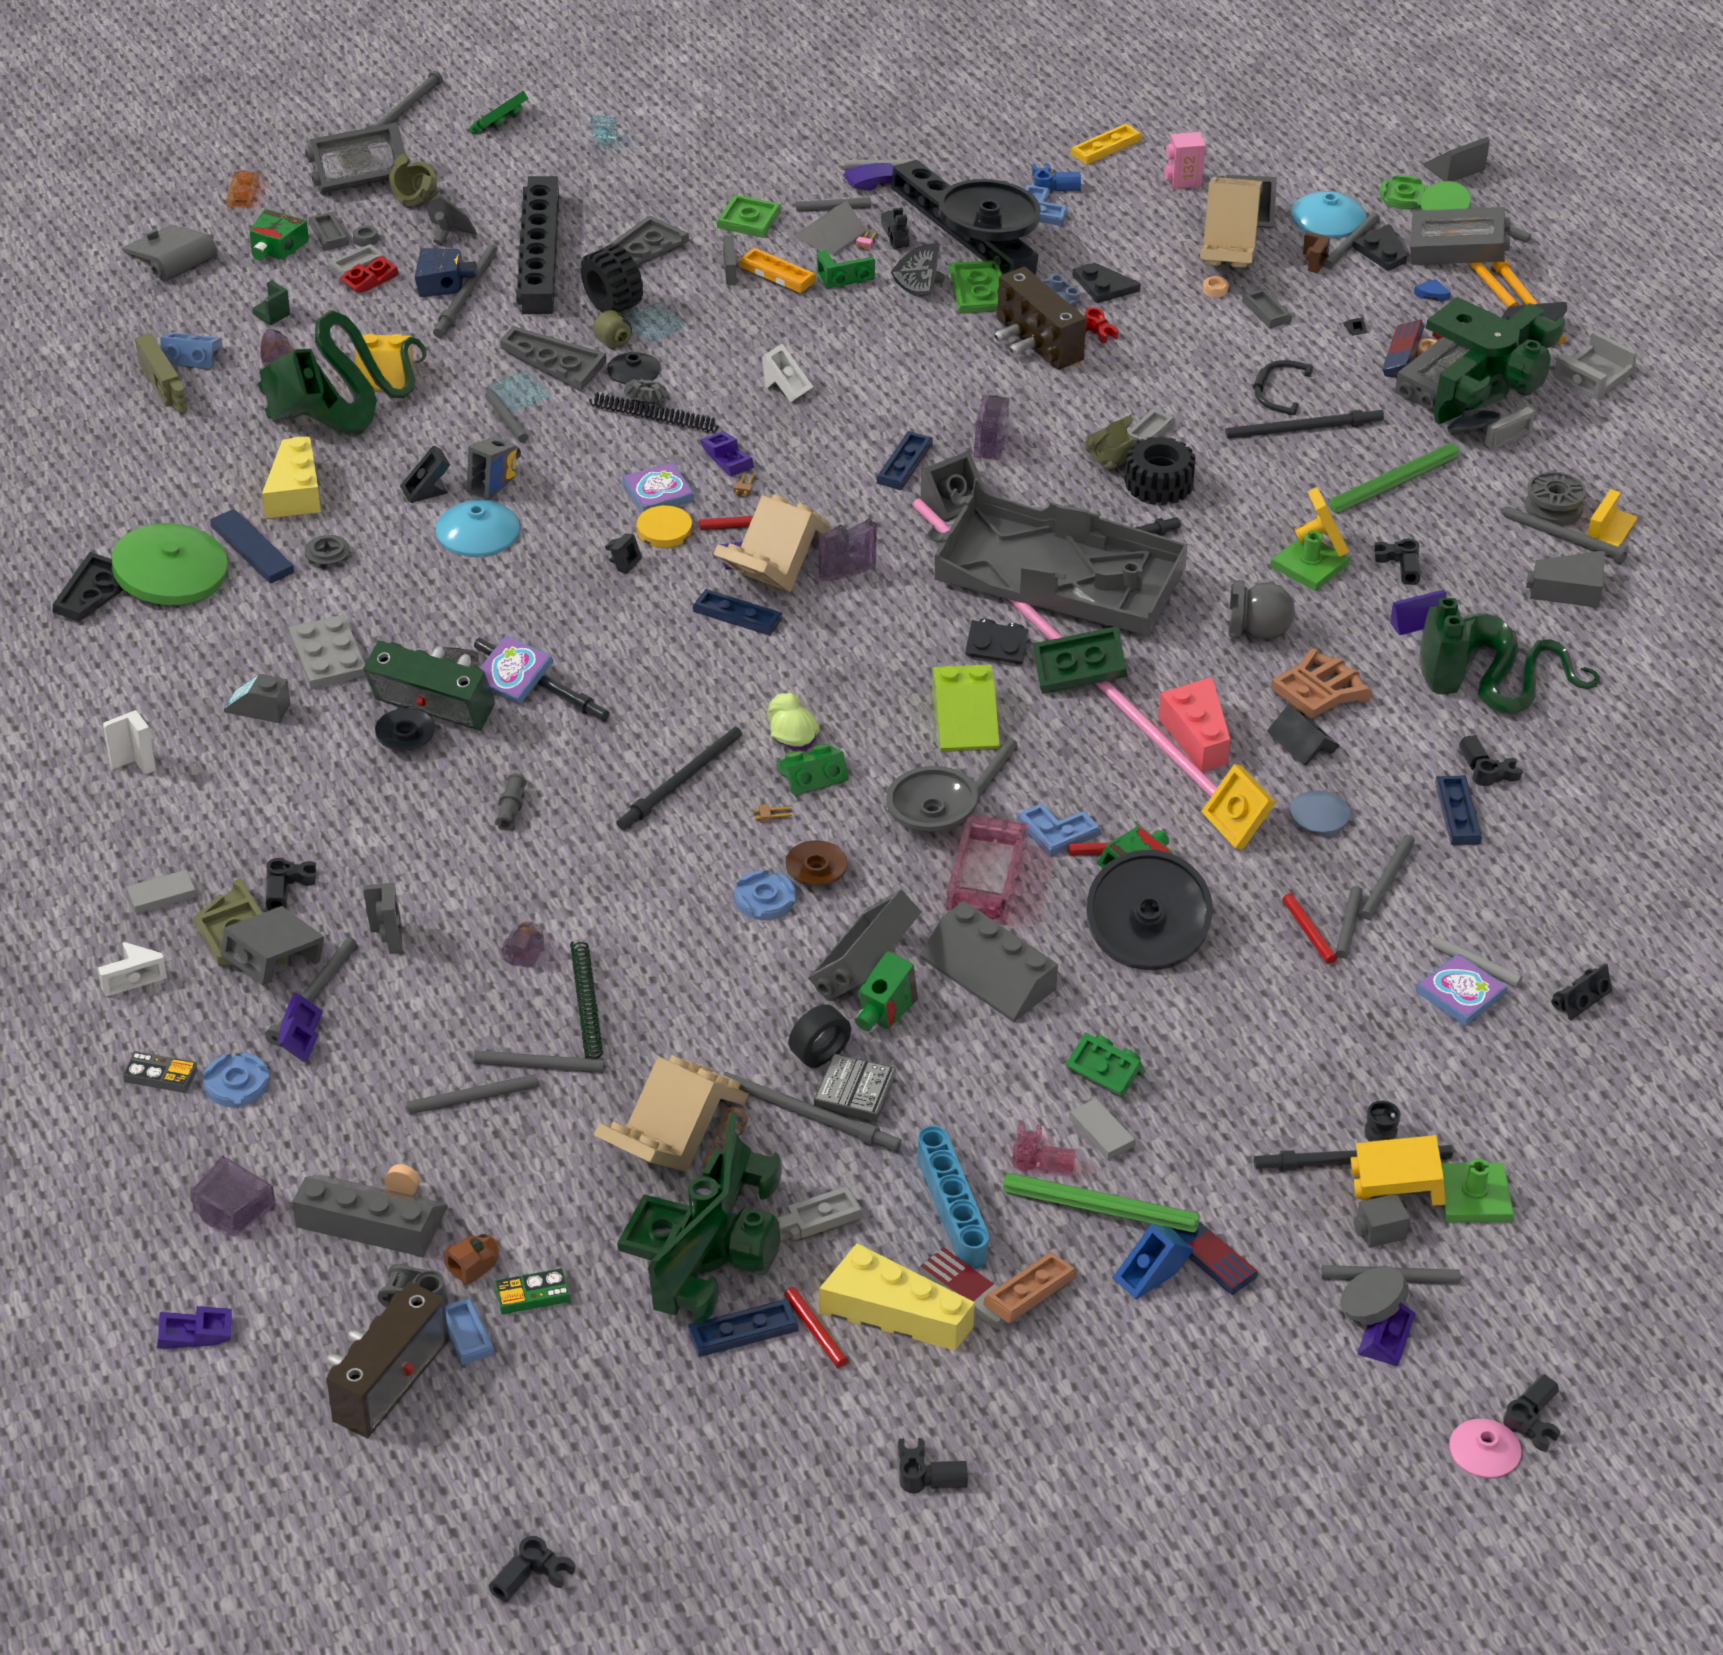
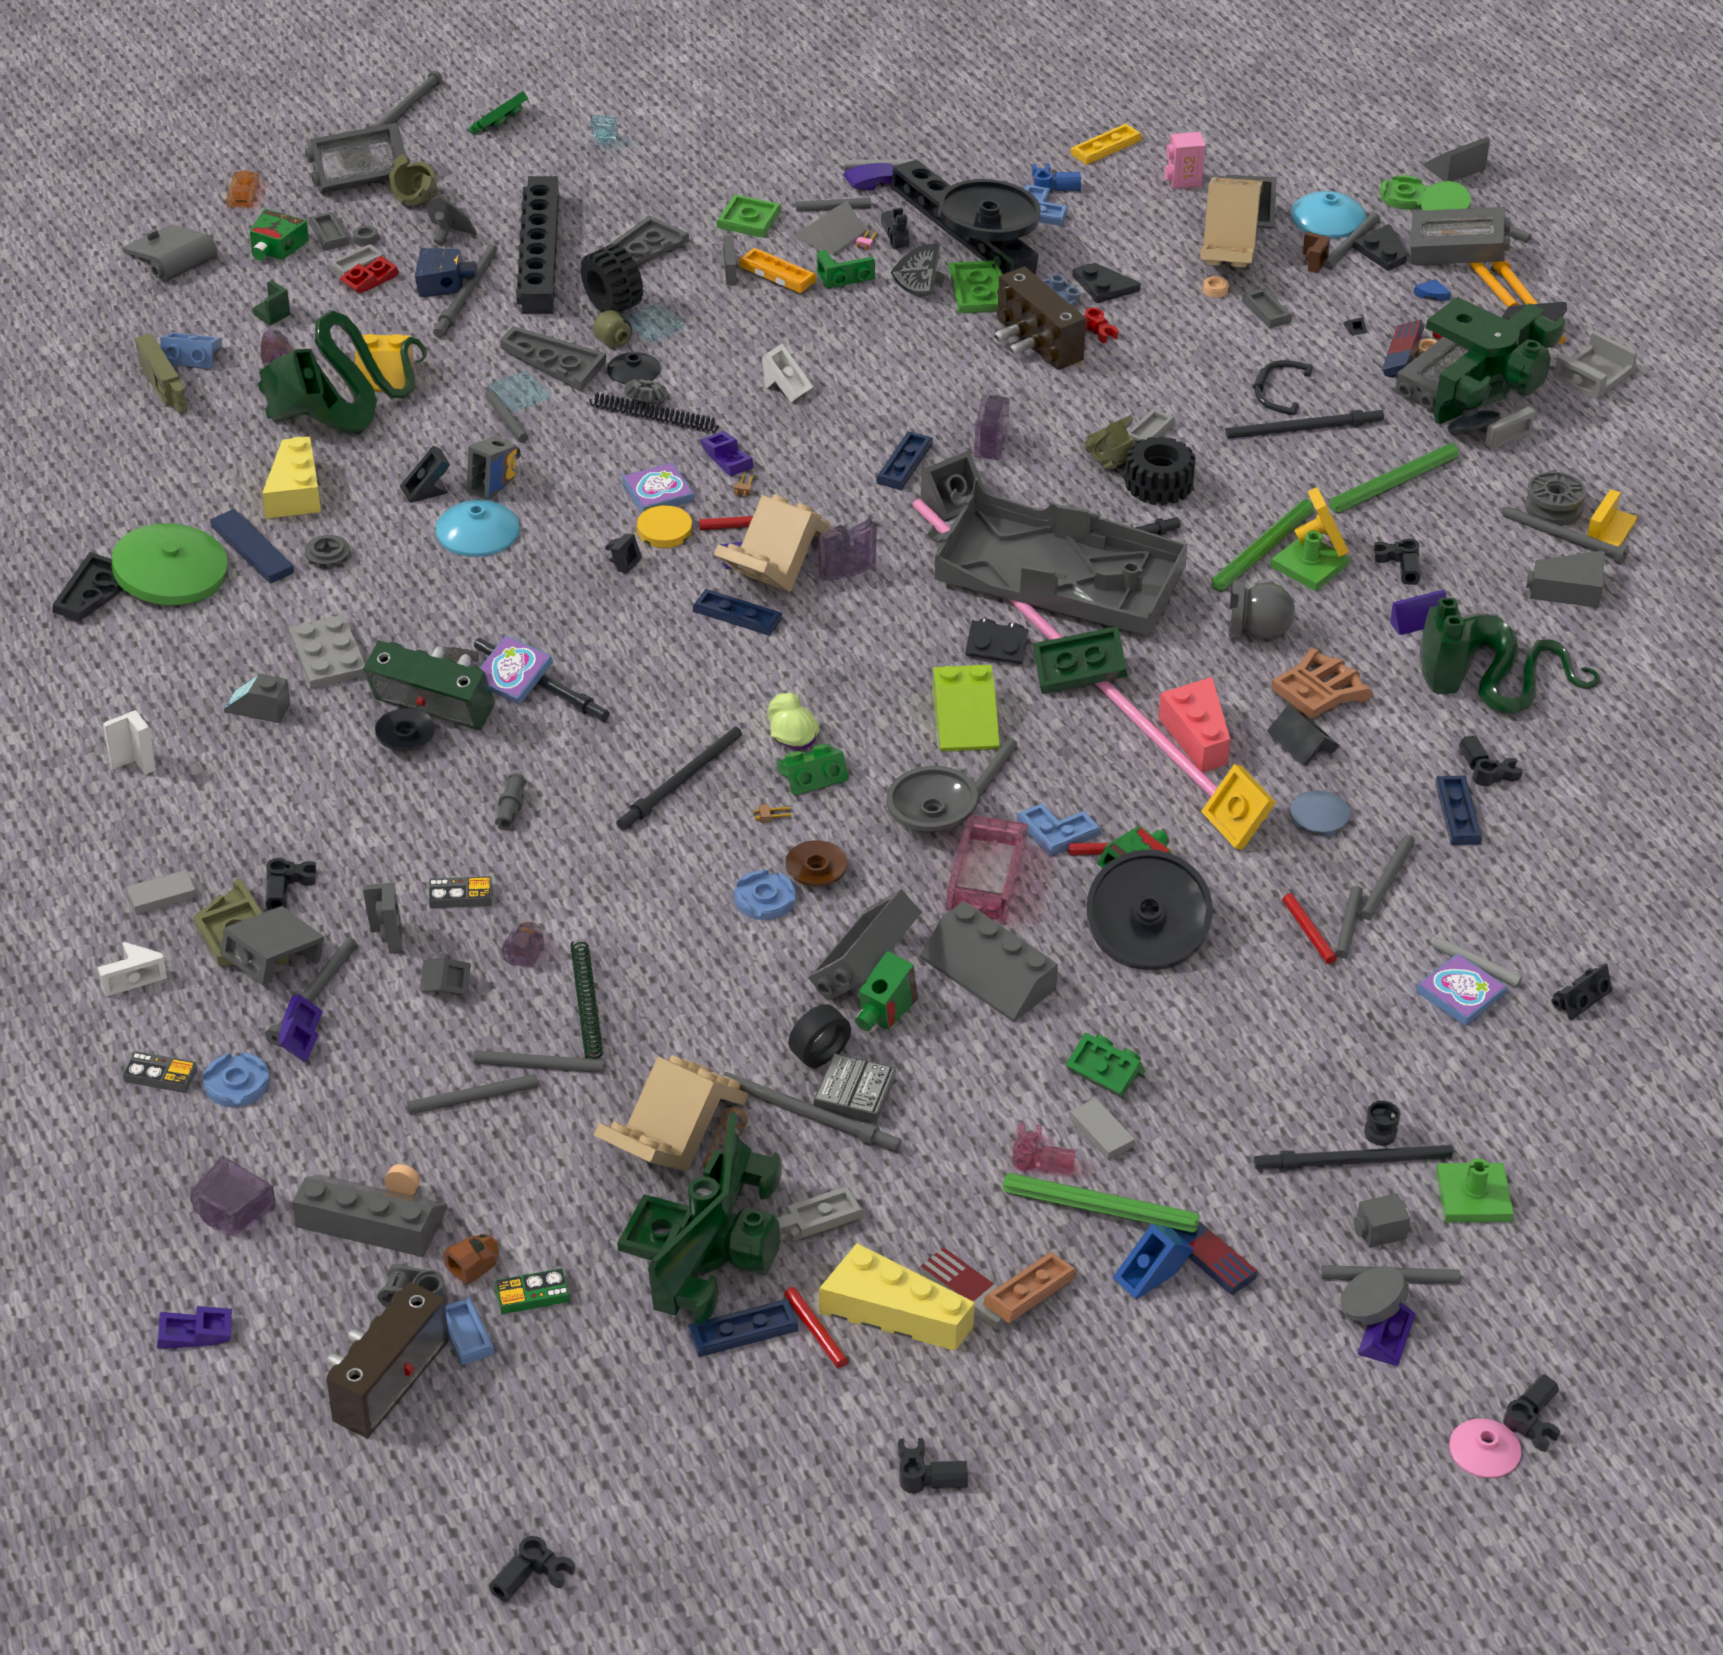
(445, 976): none -> dark grey panel
(460, 892): none -> tile
(952, 1196): dark azure beam -> none
(1262, 545): none -> bright green axle
(1398, 1168): yellow panel -> none

